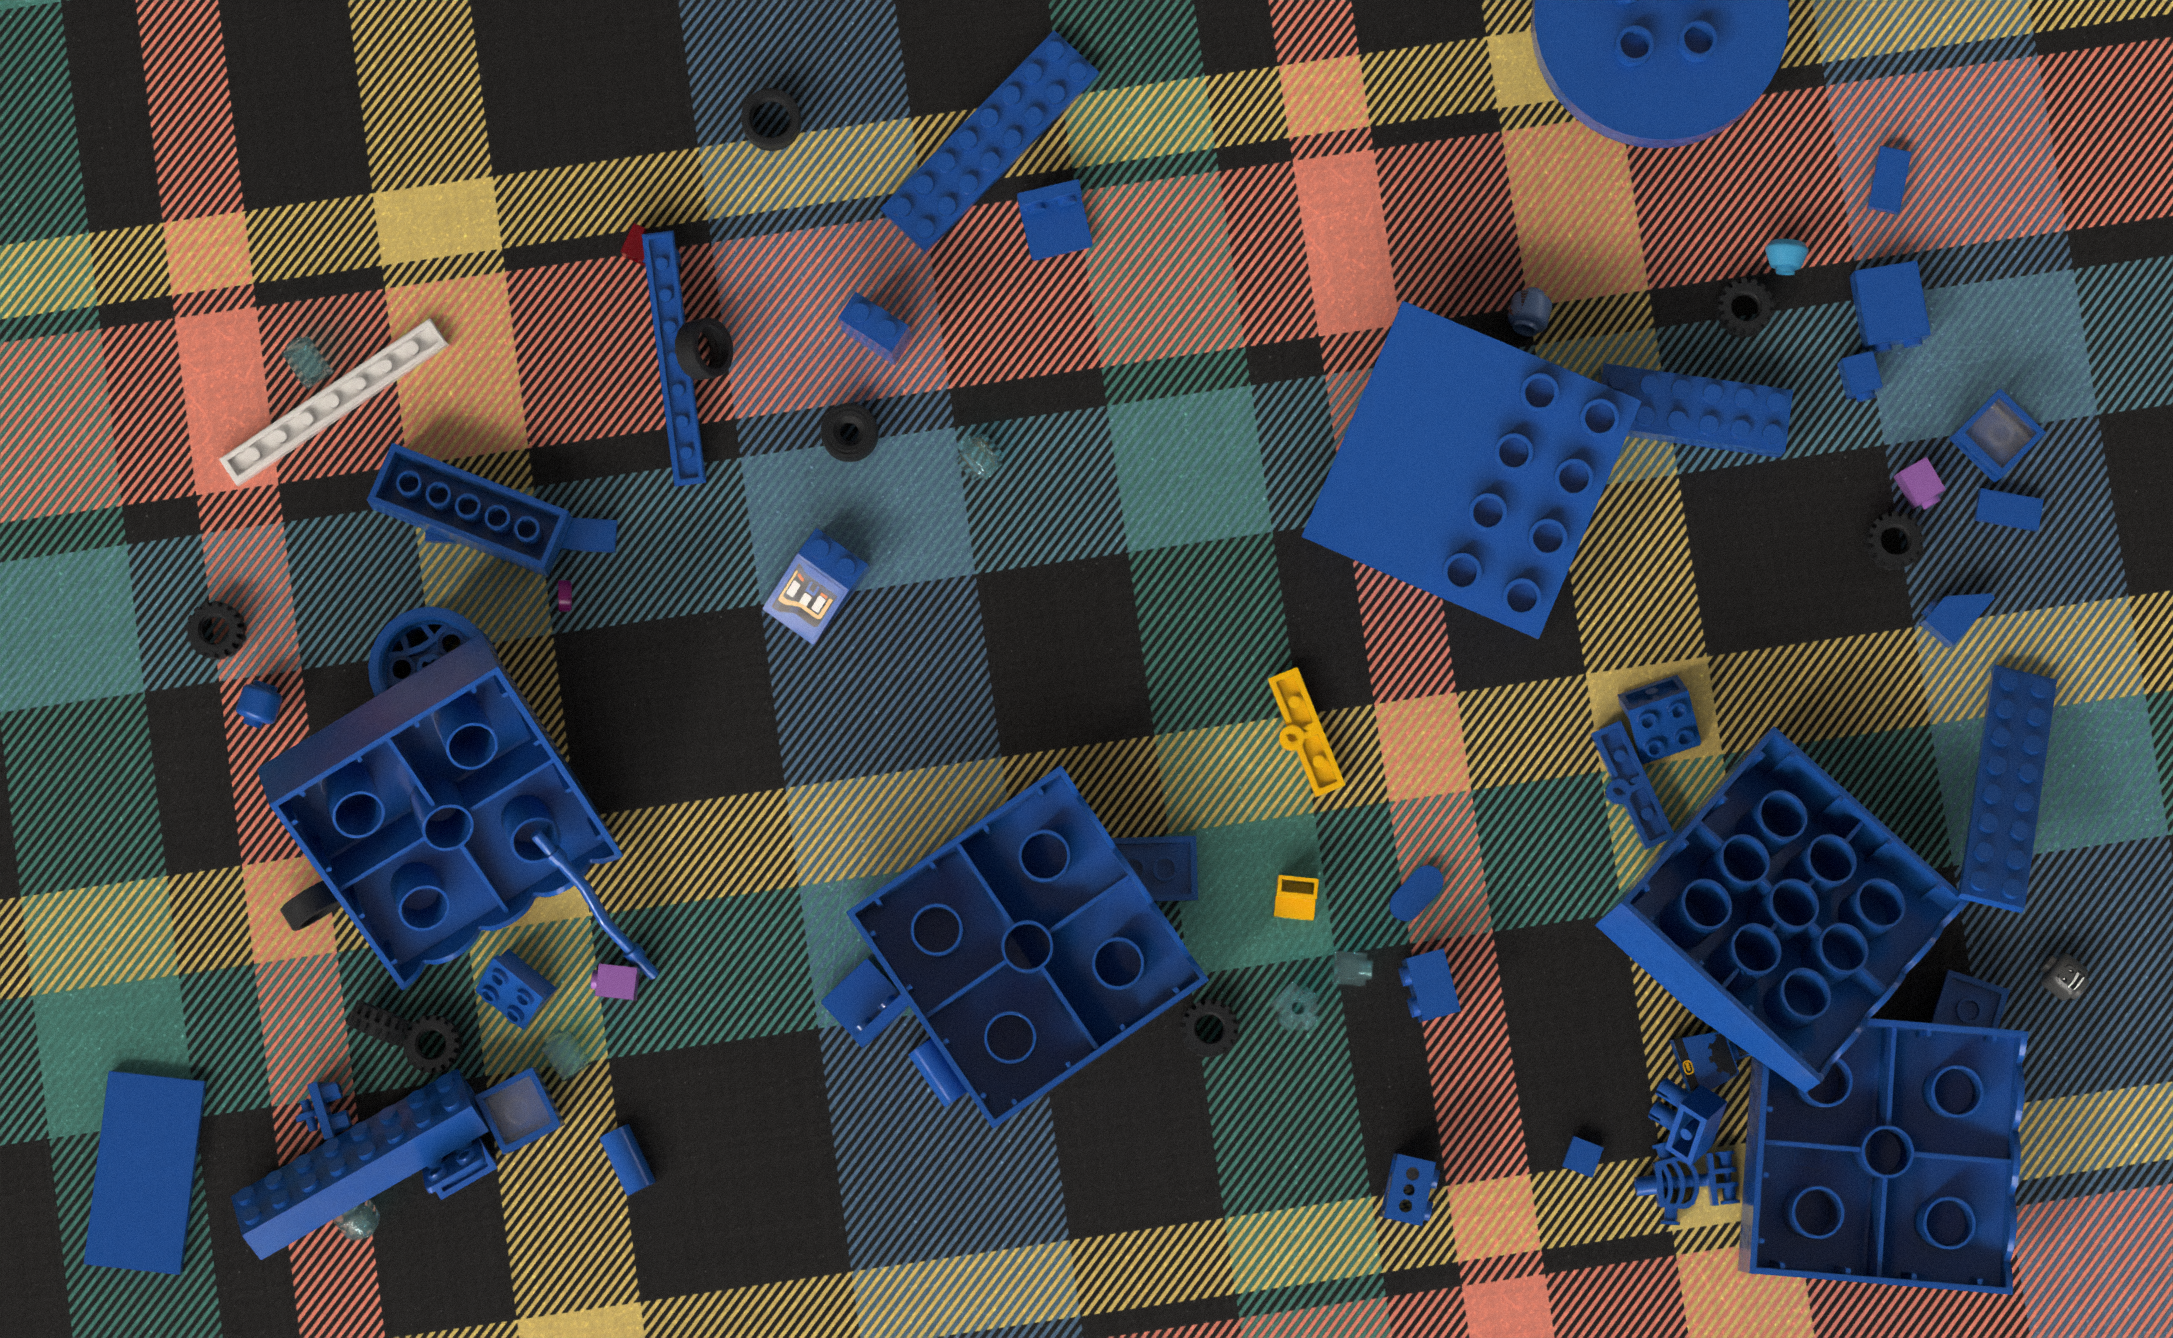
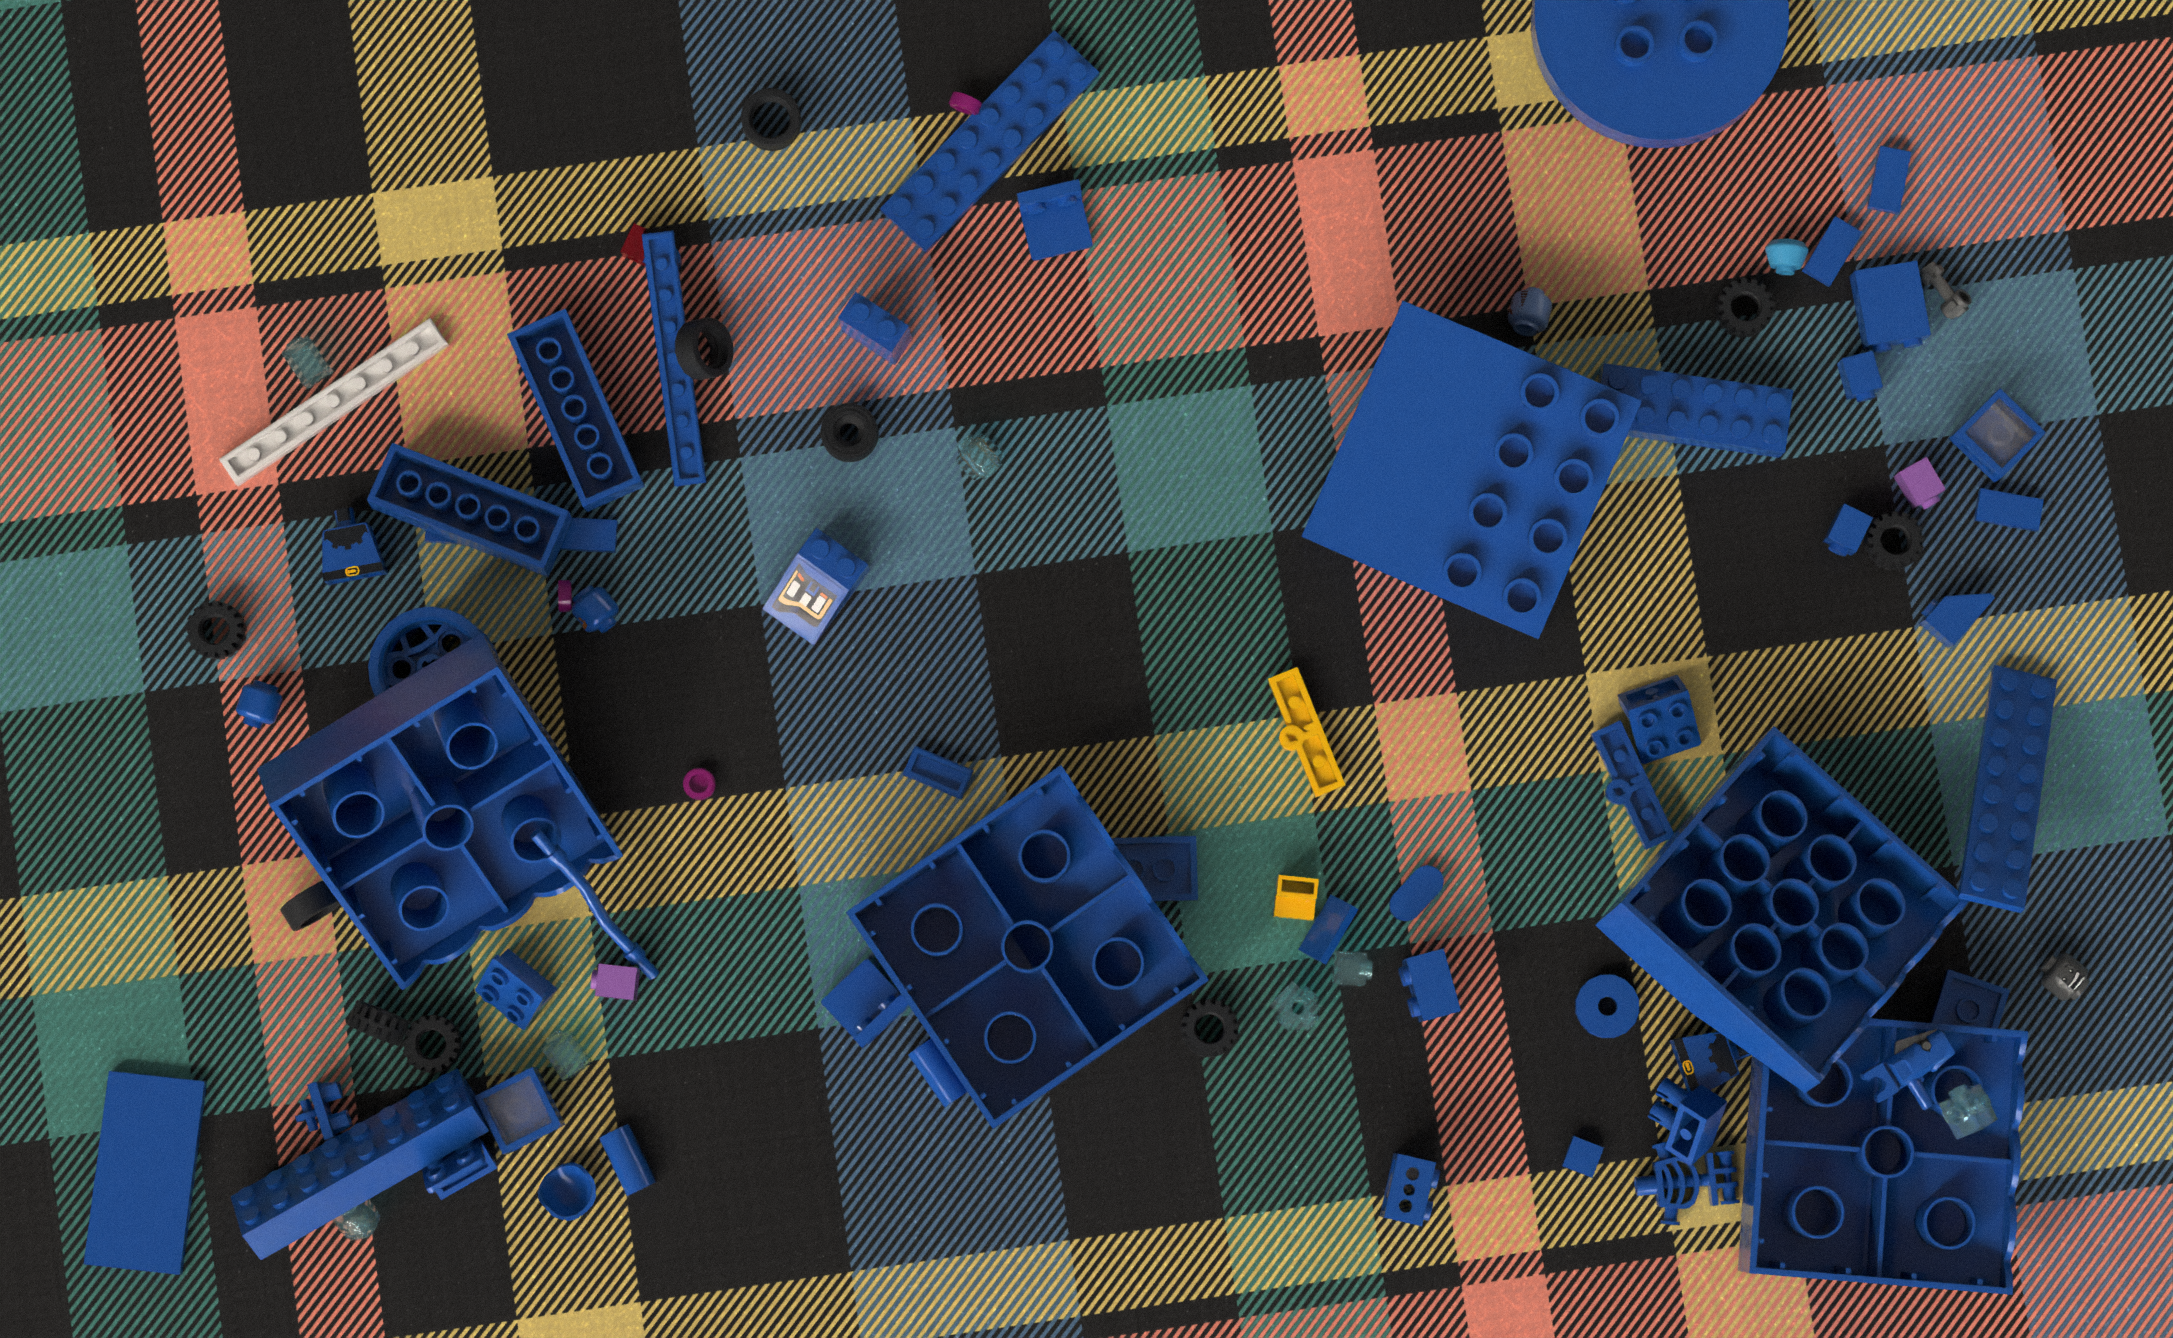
(350, 550): none -> blue torso
(567, 1191): none -> blue helmet
(576, 410): none -> blue brick
(595, 609): none -> blue head
(699, 784): none -> magenta tile
(938, 772): none -> blue tile
(965, 103): none -> magenta tile
(1328, 929): none -> blue tile
(1626, 1006): none -> blue tile
(1832, 251): none -> blue tile
(1847, 530): none -> blue brick
(1911, 1061): none -> blue piece
(1955, 302): none -> dark grey bar
(1967, 1110): none -> clear light blue brick

